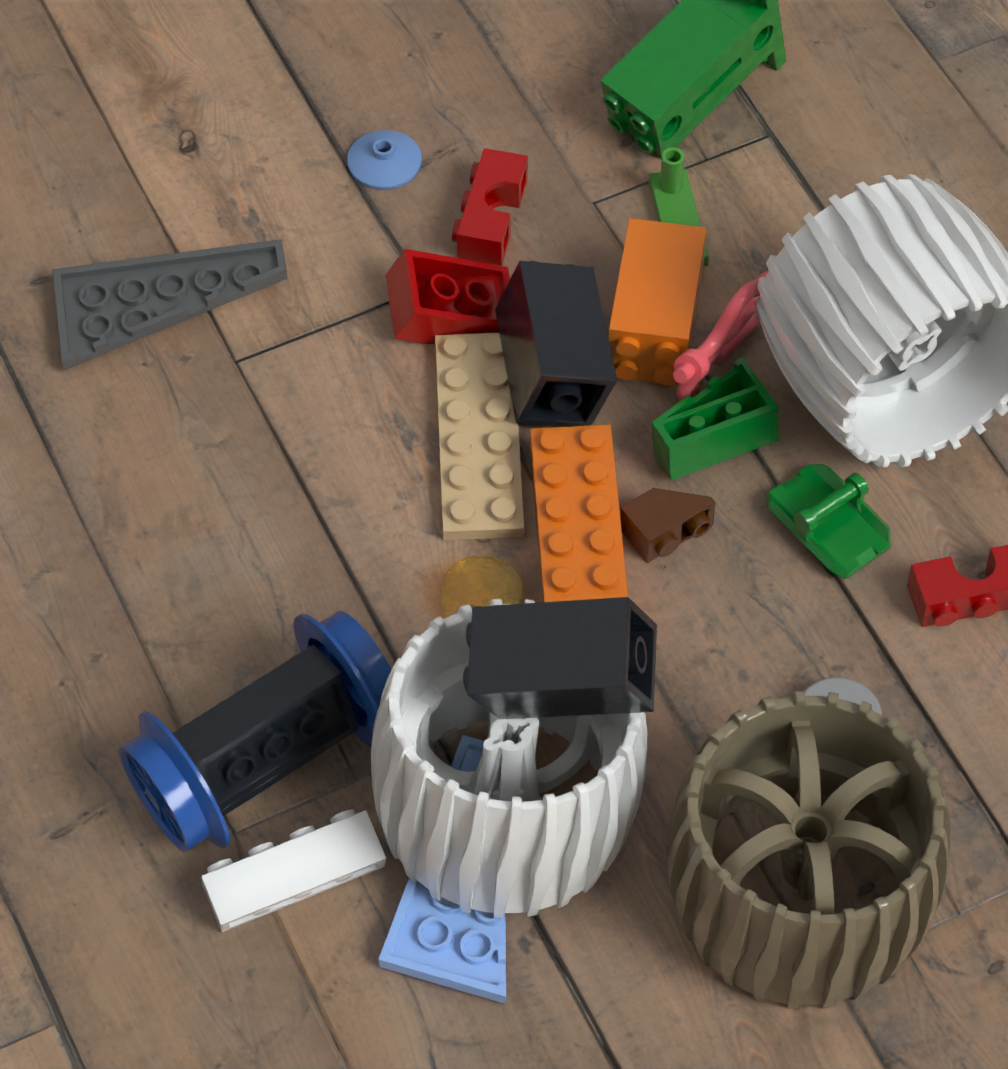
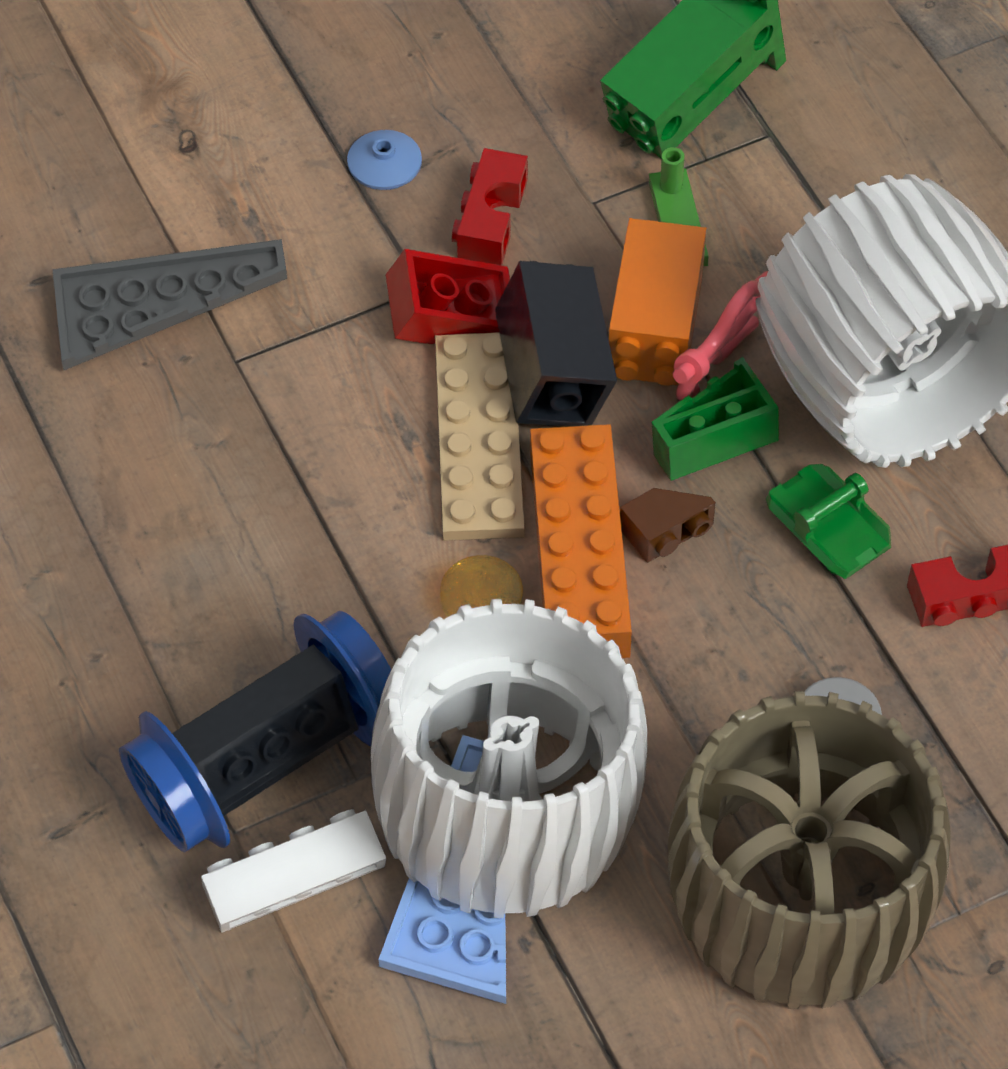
(561, 658): black brick -> none

